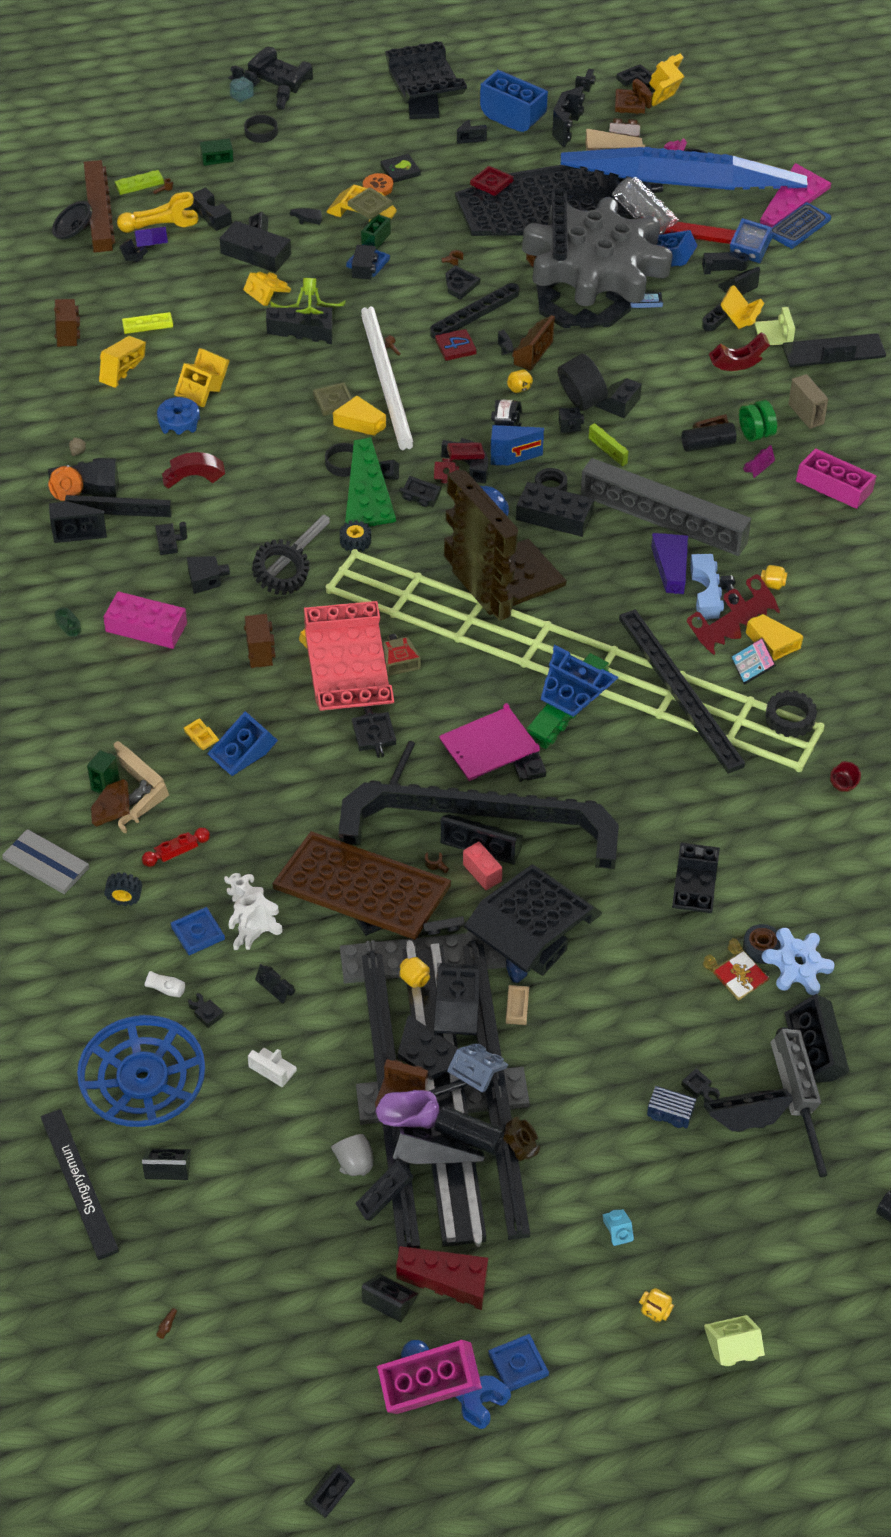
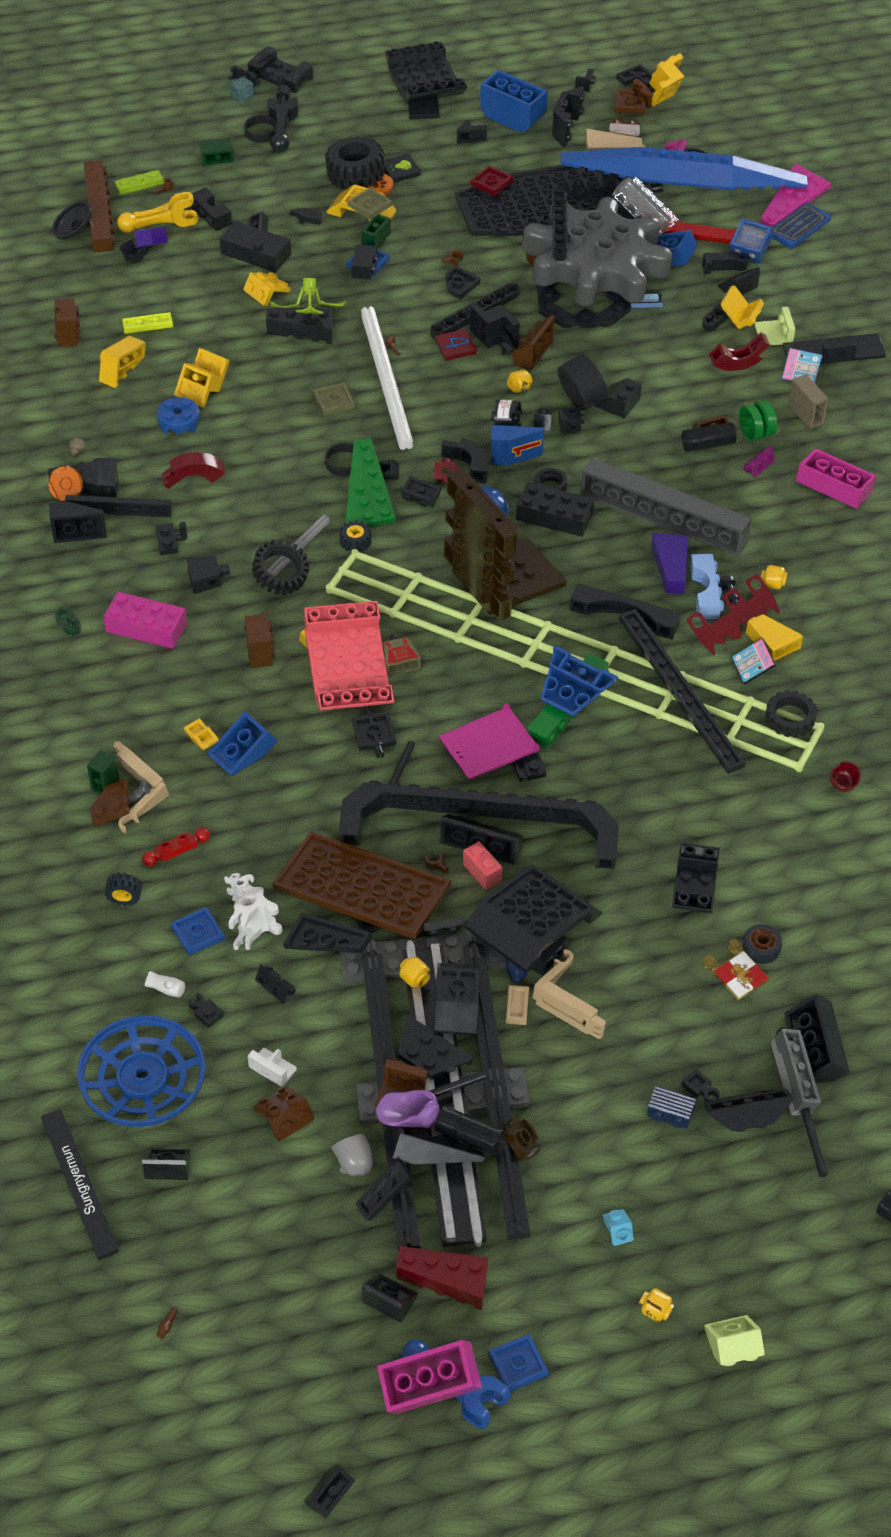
(45, 861): light grey tile -> none
(282, 114): none -> black piece
(285, 1111): none -> reddish brown bracket
(326, 935): none -> black wing
(355, 162): none -> black tyre
(359, 417): yellow slope -> none
(465, 451): dark red tile -> none
(476, 1066): sand blue bracket -> none
(488, 323): none -> black bracket
(542, 418): none -> black bracket
(564, 1004): none -> tan hinge
(590, 600): none -> black arch
(608, 444): lime plate -> none
(790, 969): light blue plate -> none
(801, 363): none -> piece

